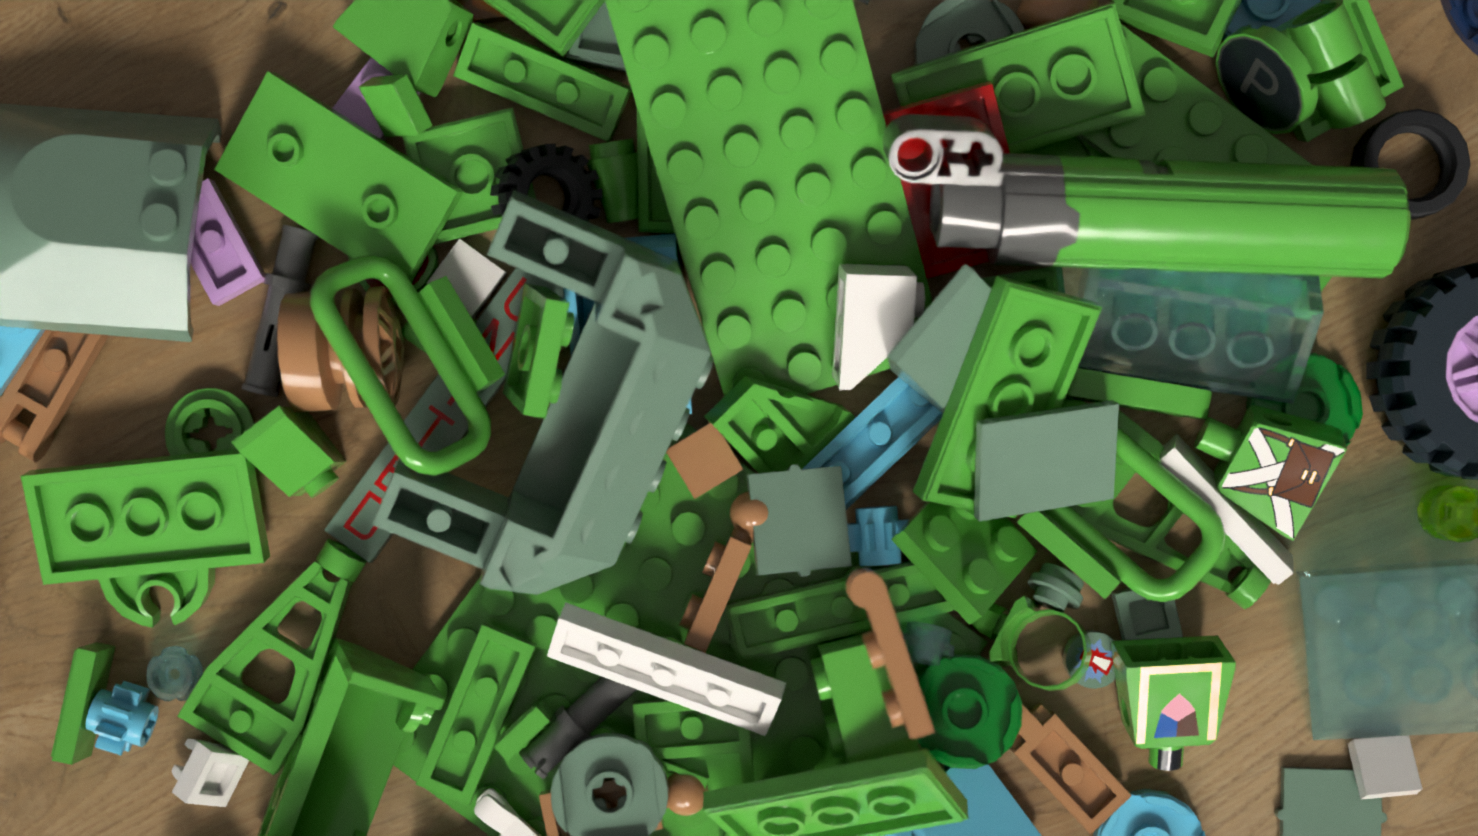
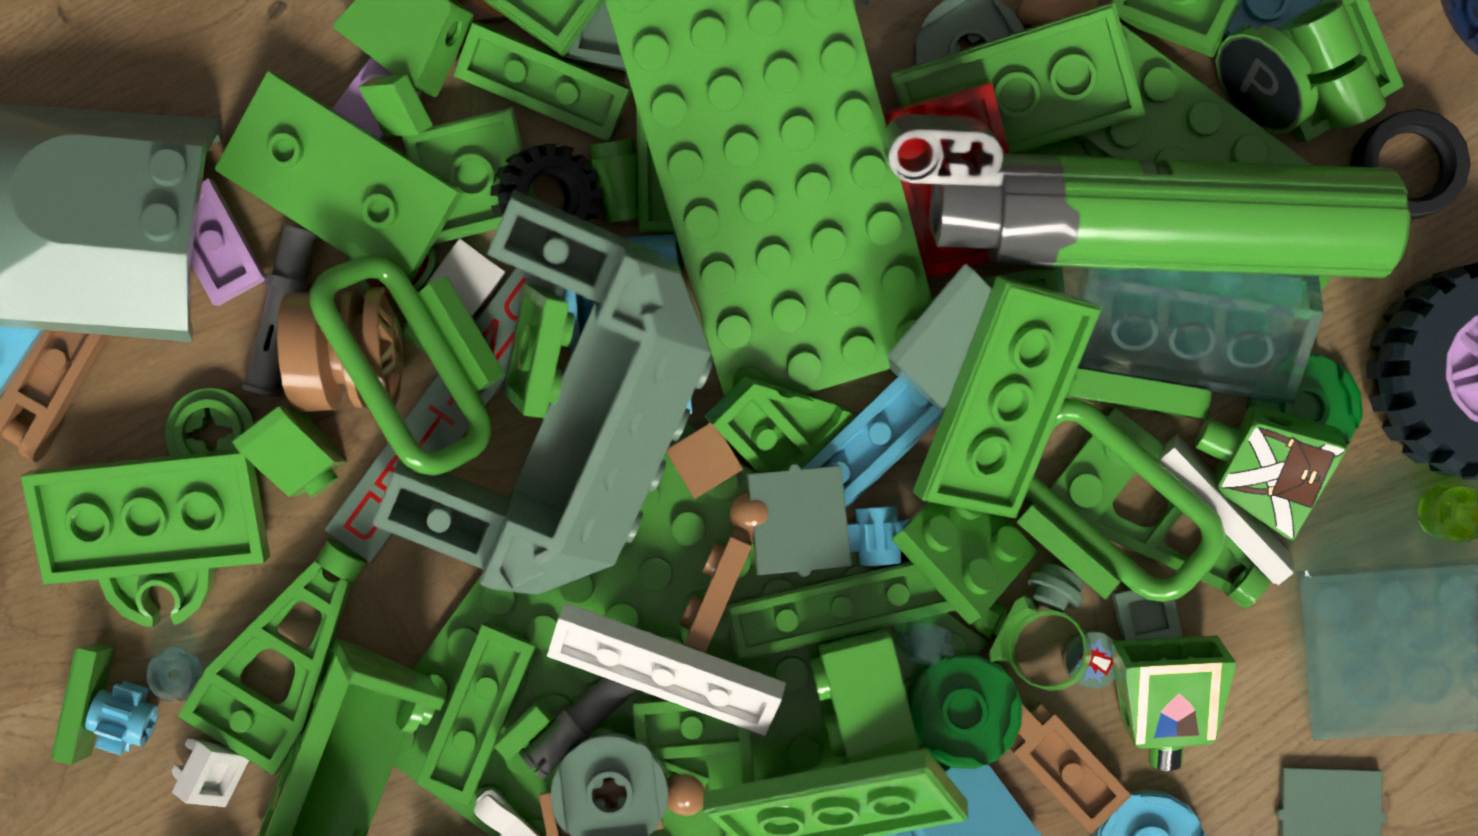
(872, 316): white slope -> none
(887, 649): medium nougat plate -> none
(1045, 460): sand green piece -> none
(1384, 766): white tile -> none

